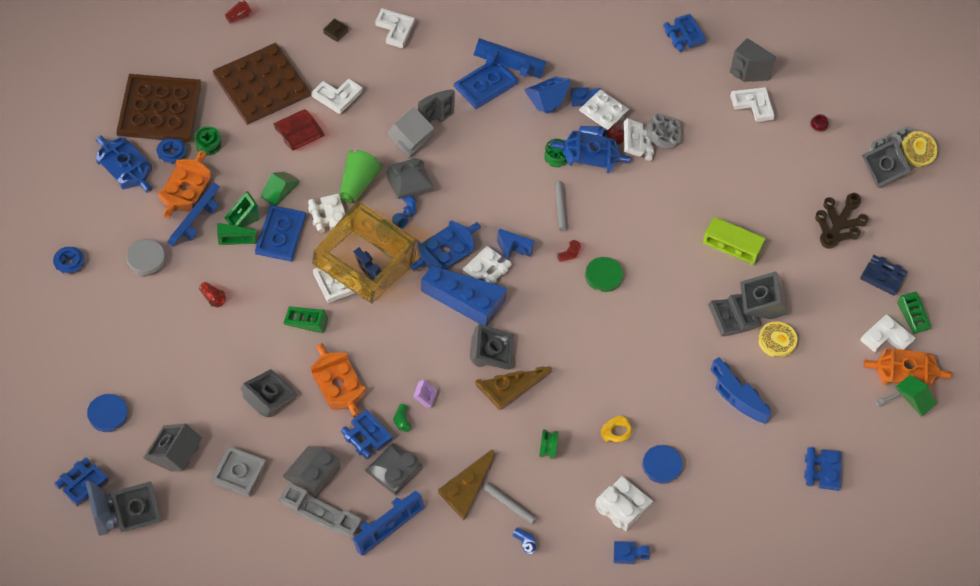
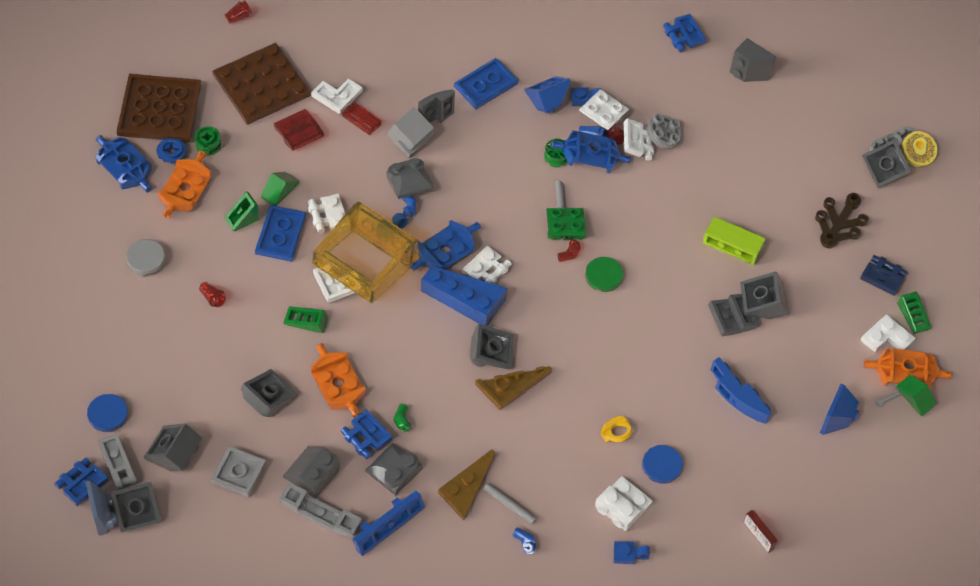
(70, 253): blue gear -> none
(117, 461): none -> light grey plate
(206, 203): blue hinge -> none
(235, 235): green slope -> none
(335, 30): dark brown plate -> none
(358, 174): bright green cone -> none
(364, 116): none -> clear red tile
(366, 265): dark blue plate -> none
(398, 24): white plate -> none
(425, 393): lavender plate -> none
(509, 58): blue hinge -> none
(512, 242): blue slope -> none
(548, 444): green wheel -> none
(566, 222): none -> green hinge
(755, 99): white plate -> none
(760, 531): none -> tile
(777, 339): tile -> none
(819, 123): dark red plate -> none
(830, 469): blue plate -> none
(841, 411): none -> blue slope

